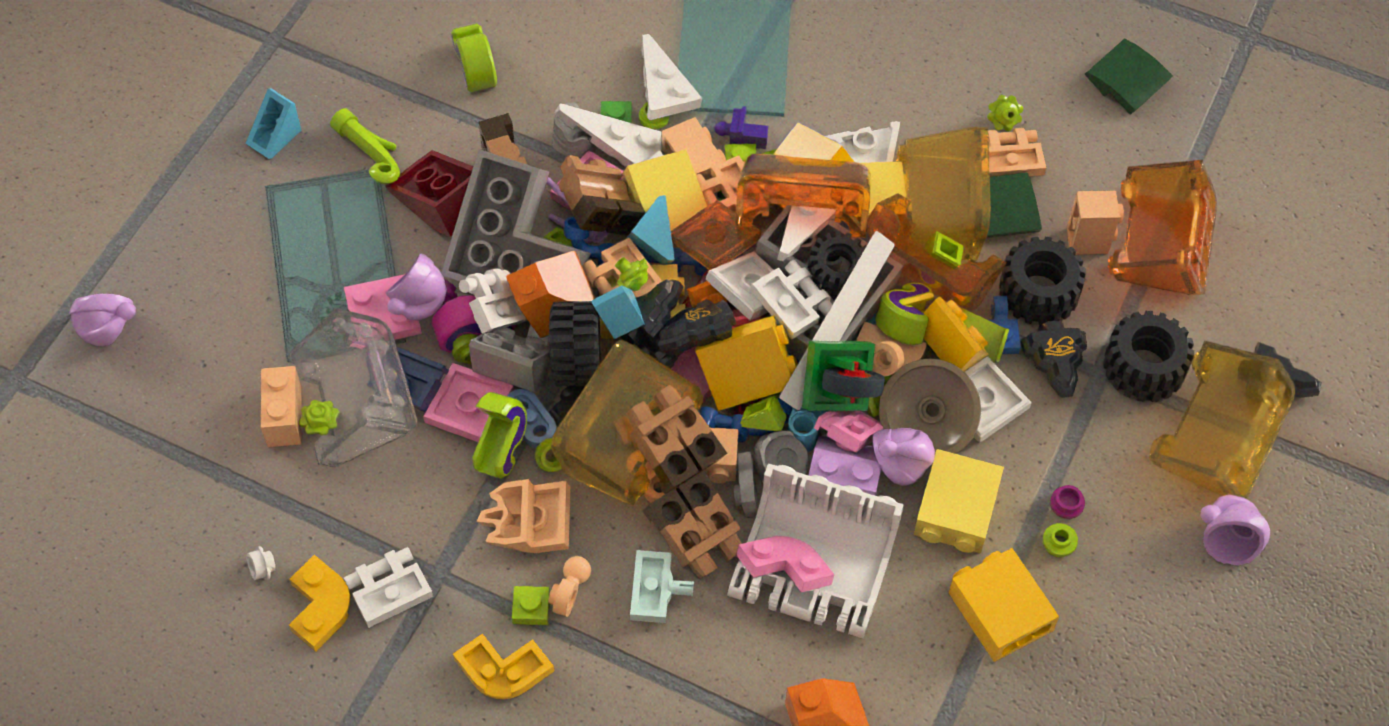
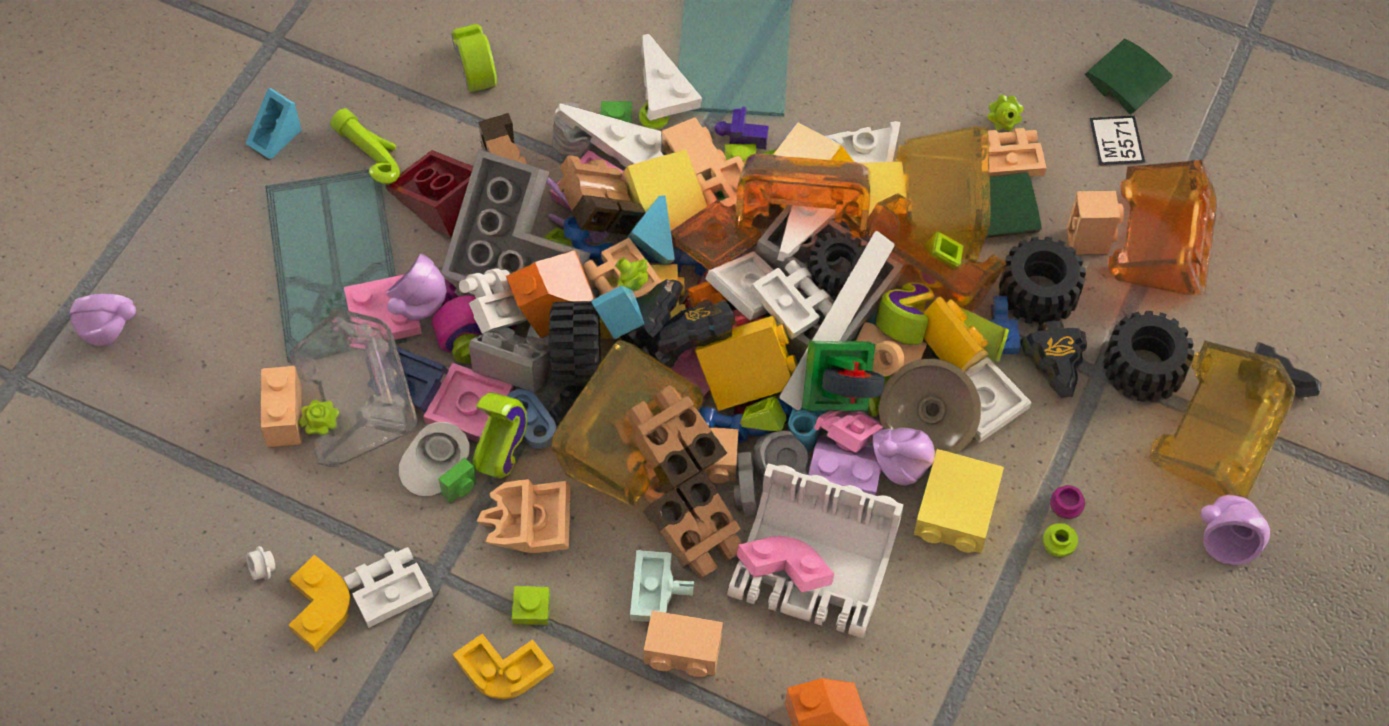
(431, 456): none -> white piece
(458, 480): none -> bright green plate
(548, 465): lime plate -> none
(563, 596): light nougat plate -> none
(683, 644): none -> light nougat brick
(1002, 603): yellow brick -> none
(1117, 140): none -> sticker

